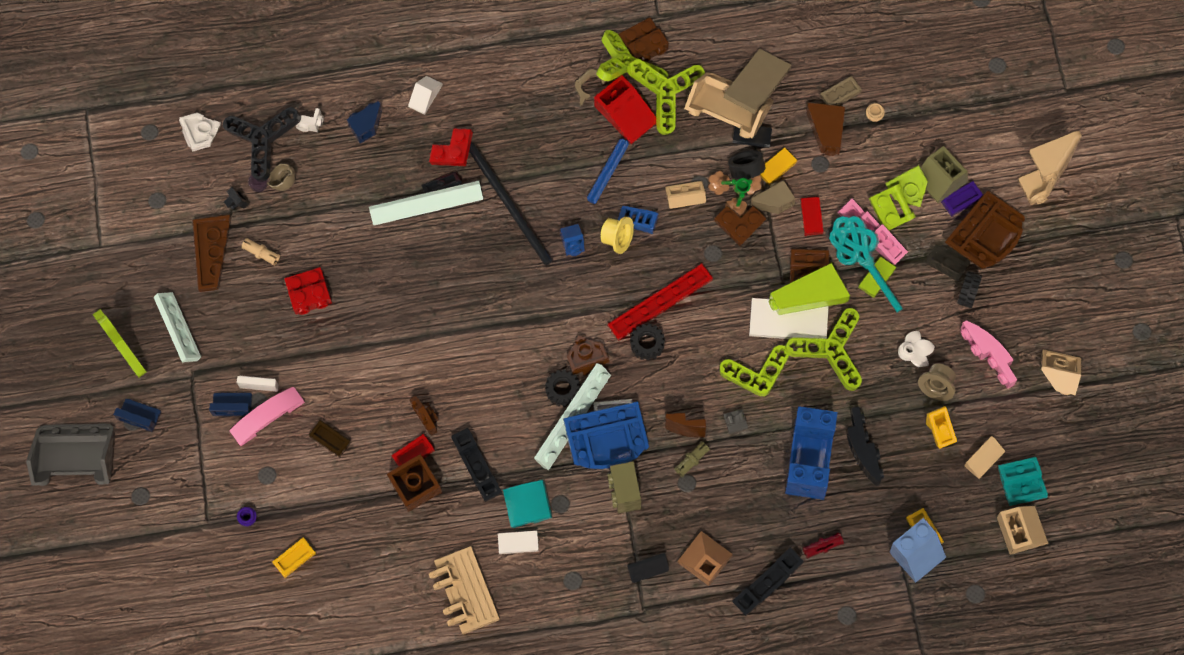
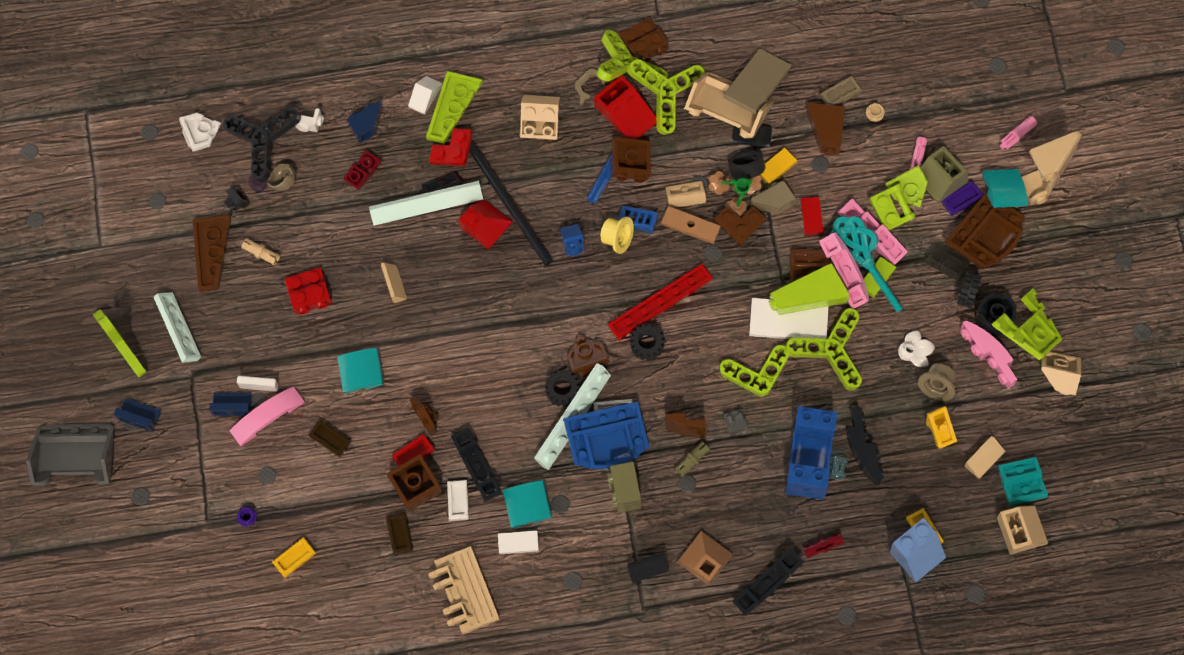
(360, 370): none -> teal slope
(363, 170): none -> dark red slope
(394, 282): none -> tan slope
(399, 533): none -> dark brown tile
(452, 102): none -> lime wing
(458, 500): none -> white tile
(484, 223): none -> red slope
(540, 117): none -> tan slope
(630, 159): none -> reddish brown plate
(680, 220): none -> medium nougat tile
(838, 468): none -> clear light blue bush
(847, 269): none -> bright pink slope
(918, 152): none -> bright pink axle
(992, 305): none -> black brick
(1005, 188): none -> teal slope
(1015, 135): none -> bright pink piece
(1035, 335): none -> lime wing

